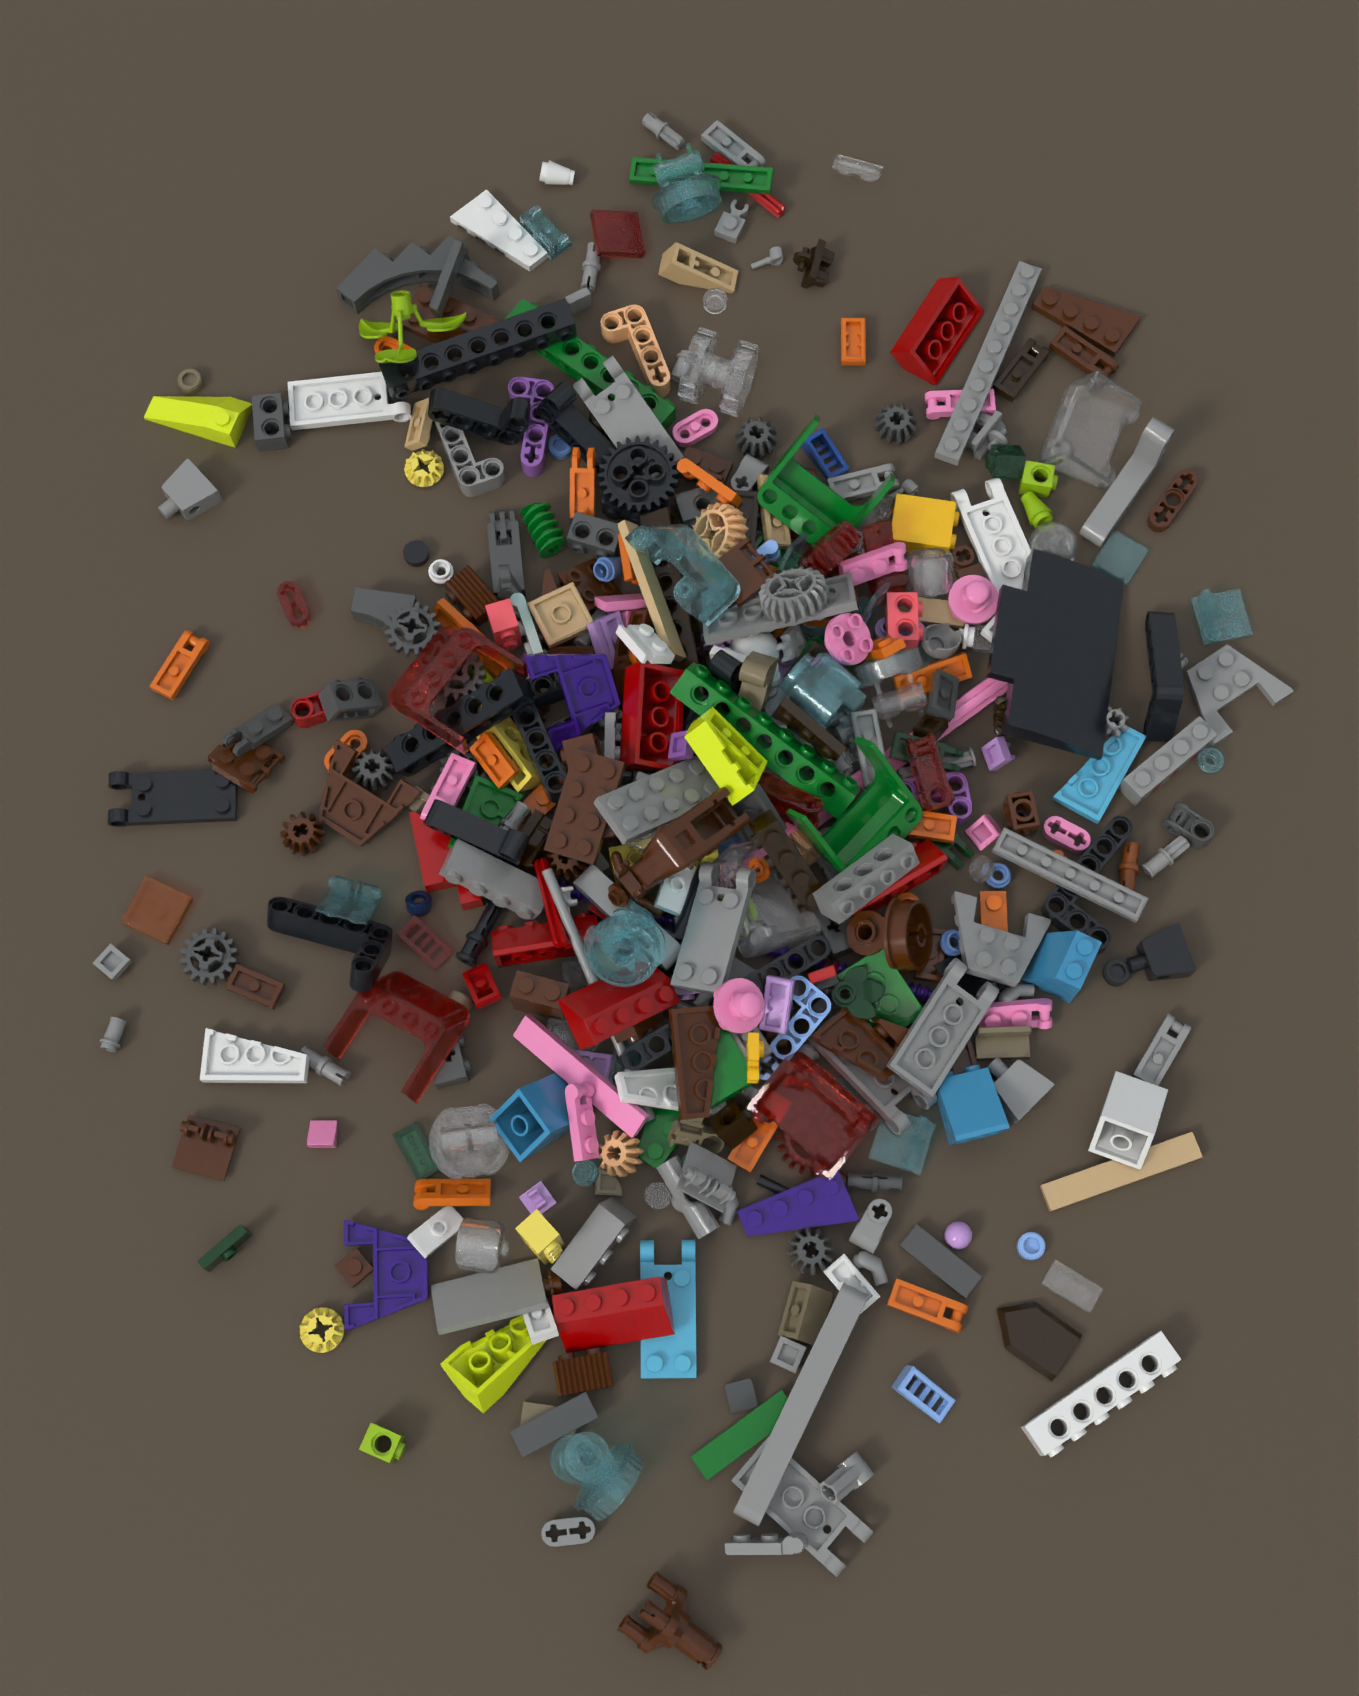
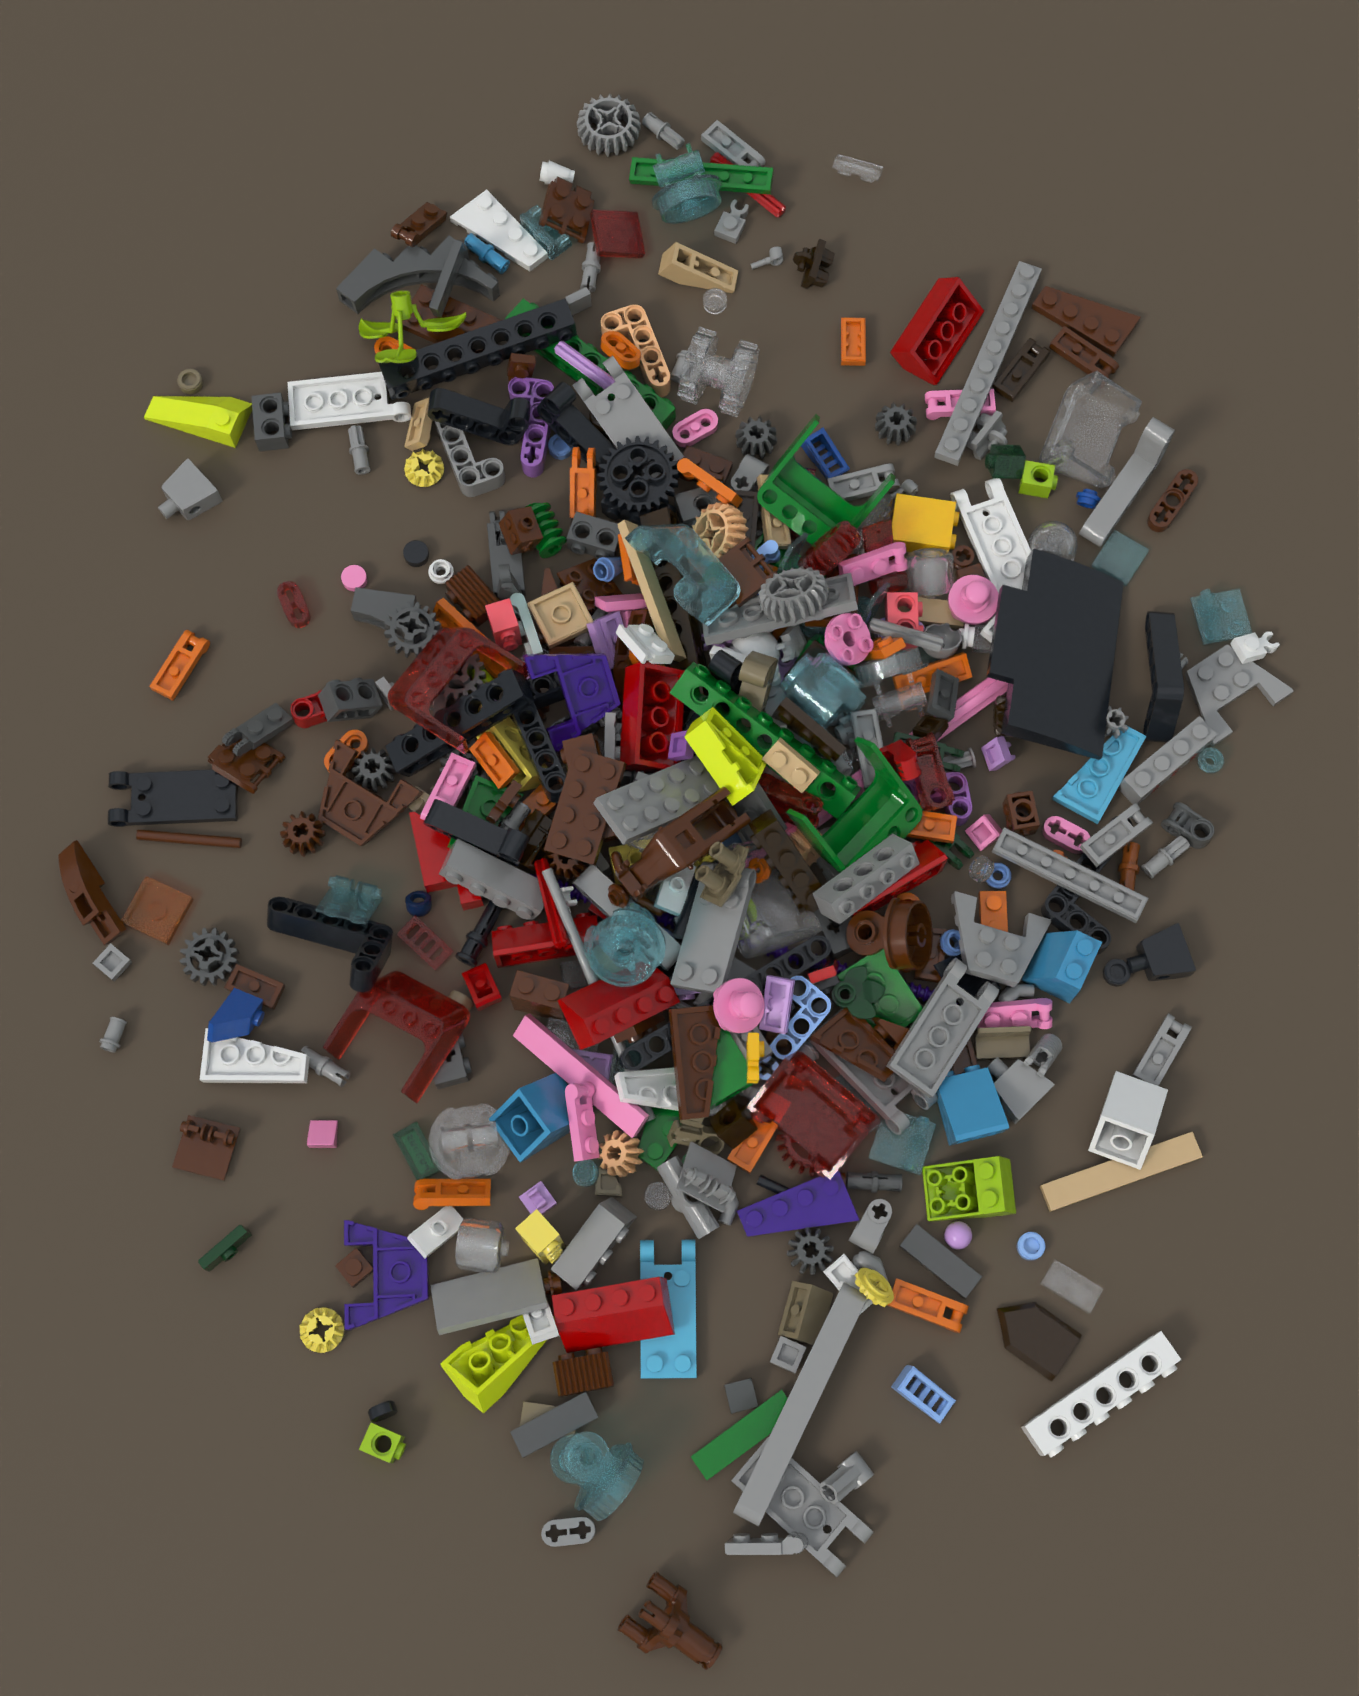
(83, 889): none -> reddish brown slope
(185, 838): none -> reddish brown bar
(236, 1016): none -> blue slope
(353, 577): none -> bright pink tile
(359, 450): none -> light grey axle
(382, 1411): none -> black tile
(383, 688): none -> light grey plate
(419, 224): none -> reddish brown plate
(486, 253): none -> dark azure pin
(509, 798): none -> reddish brown plate
(520, 366): none -> reddish brown plate
(520, 530): none -> reddish brown head
(567, 208): none -> reddish brown plate
(583, 365): none -> lavender axle
(609, 133): none -> light grey gear
(621, 348): none -> orange plate
(725, 877): none -> dark tan connector
(791, 765): none -> tan plate
(874, 1286): none -> light yellow gear
(902, 760): none -> red leg
(909, 635): none -> light grey axle
(969, 1189): none -> lime slope
(1035, 509): lime cone -> none
(1044, 1053): none -> light grey hinge
(1088, 498): none -> blue plate
(1115, 835): none -> light grey plate
(1252, 648): none -> white plate

